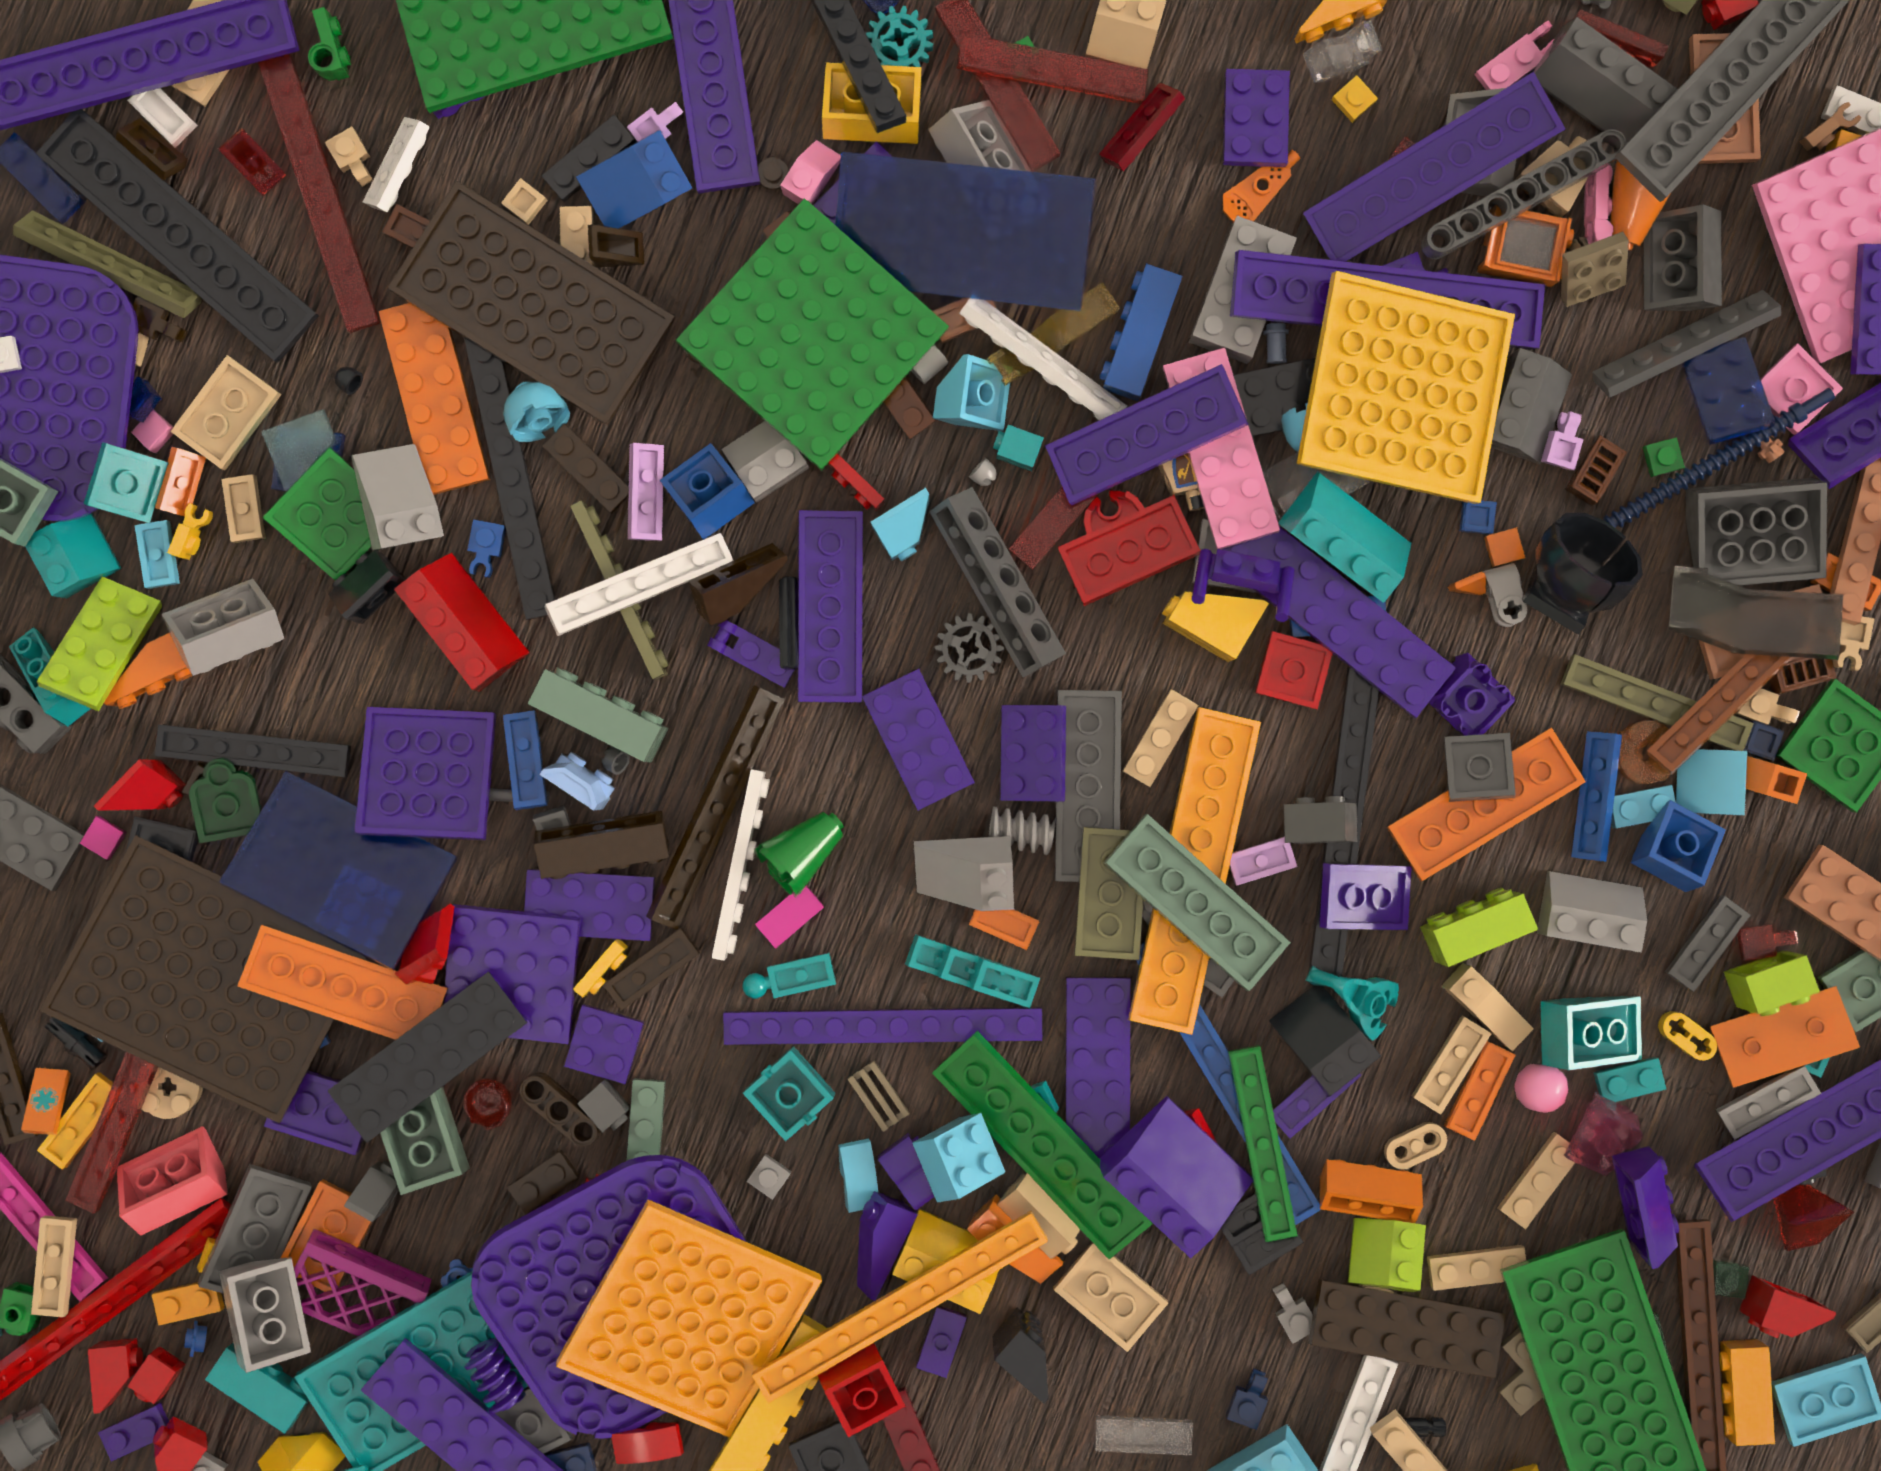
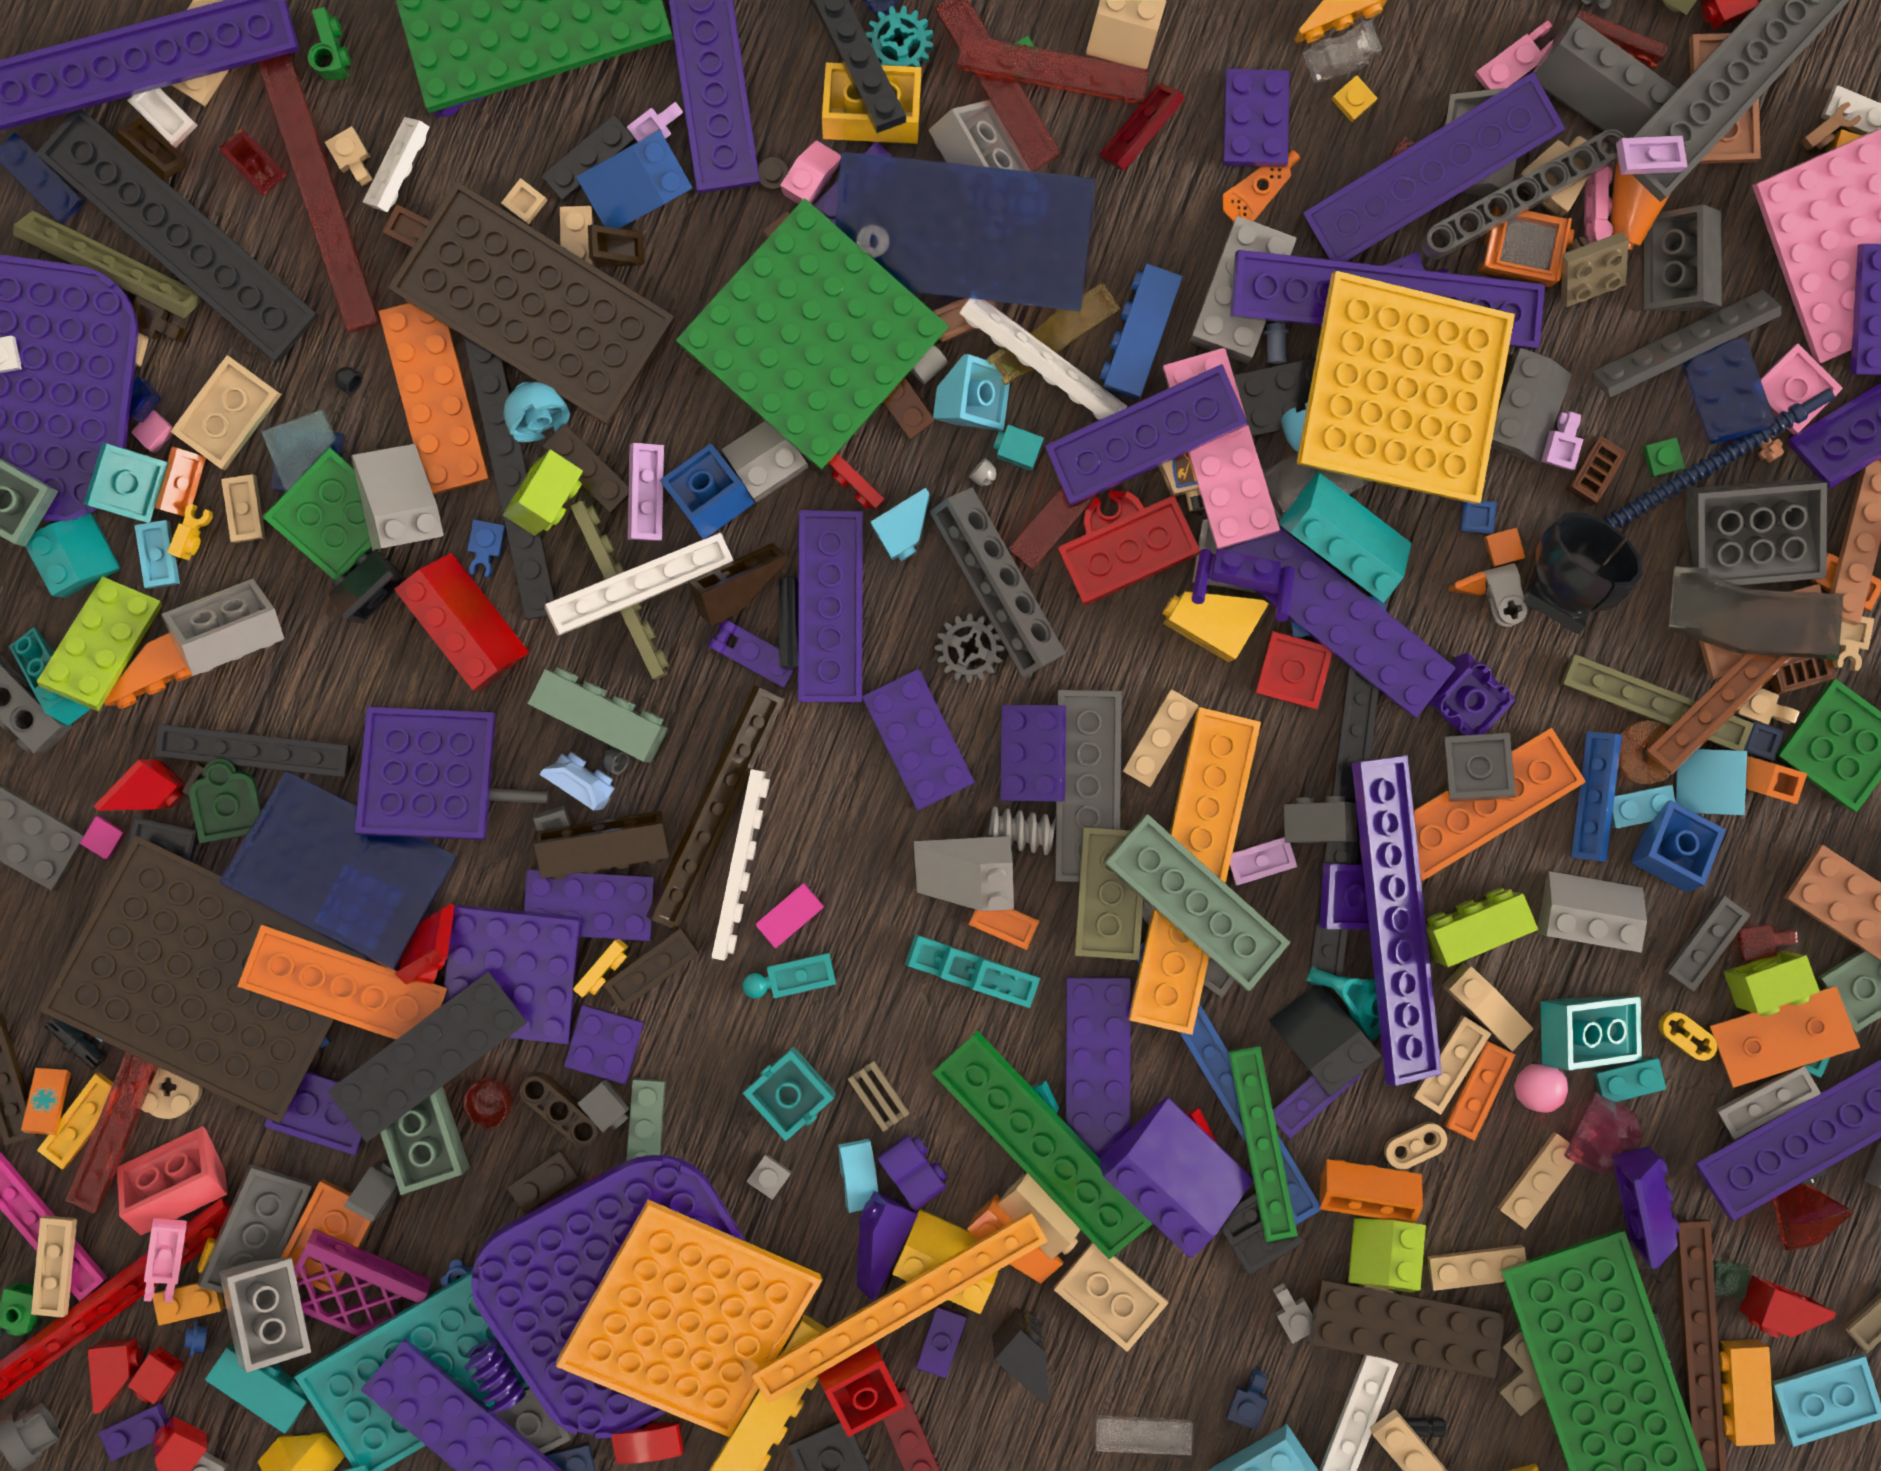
(164, 1256): none -> bright pink hinge
(525, 760): blue plate -> none
(543, 493): none -> lime brick
(800, 851): green cone -> none
(863, 240): none -> clear plate
(881, 1025): dark purple plate -> none
(959, 1157): medium azure brick -> none
(1396, 919): none -> dark purple plate
(1651, 155): none -> lavender plate

